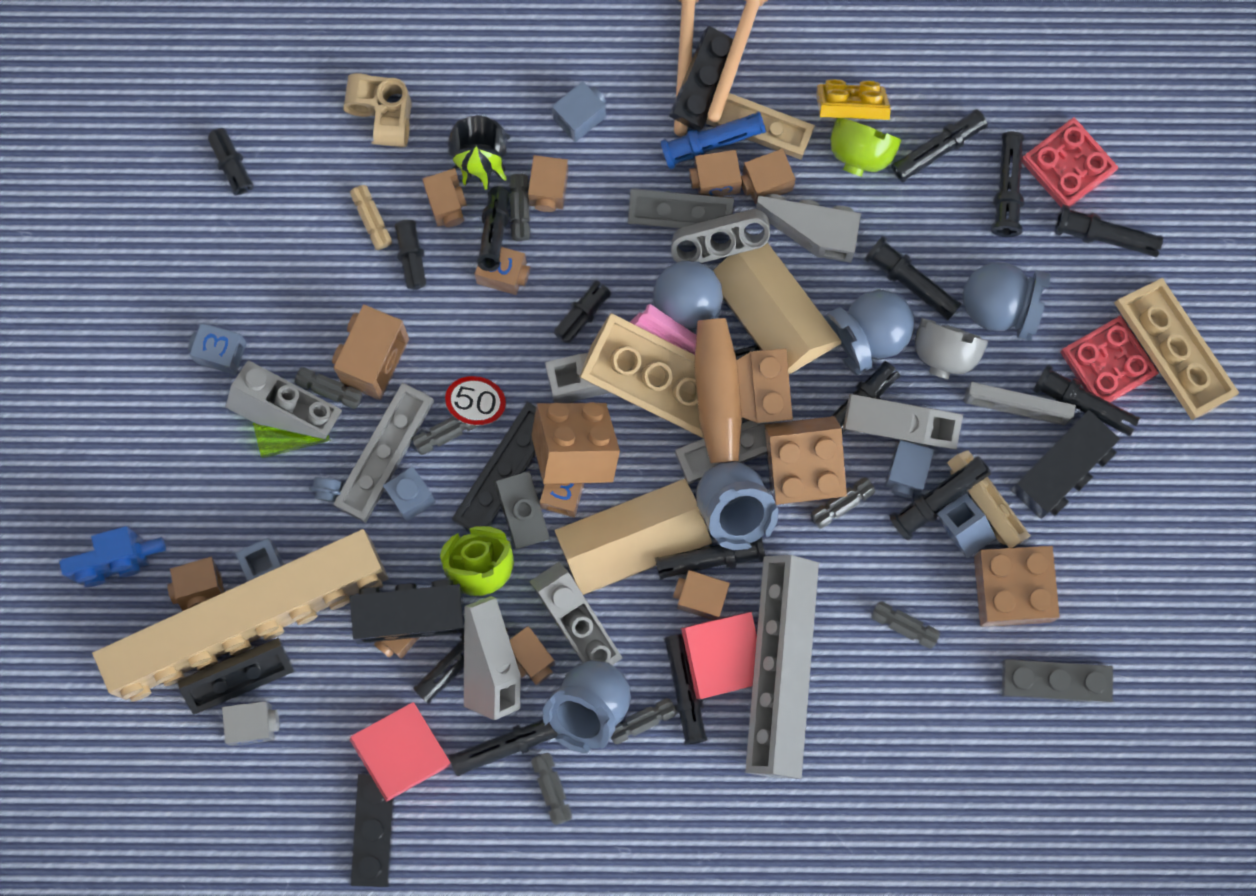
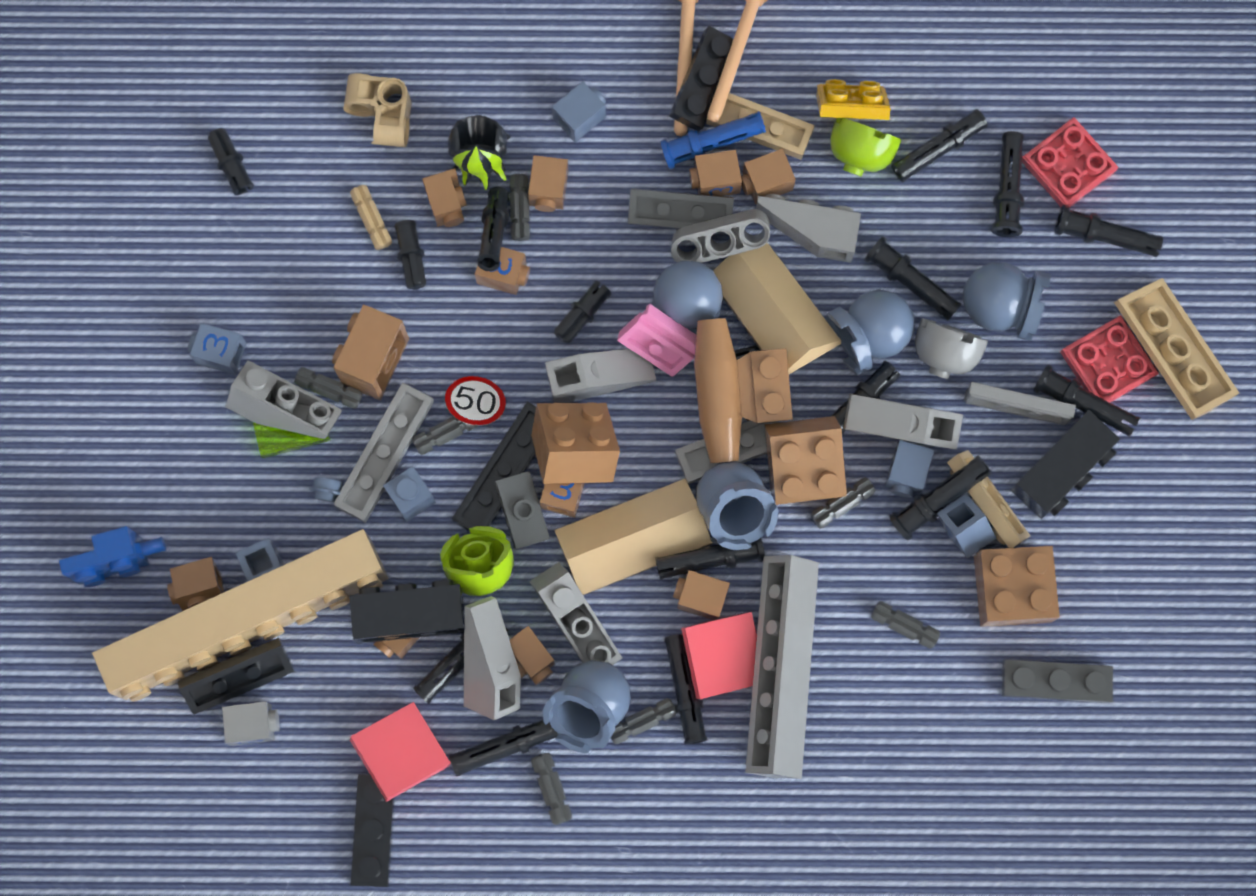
(644, 372): tan slope -> none

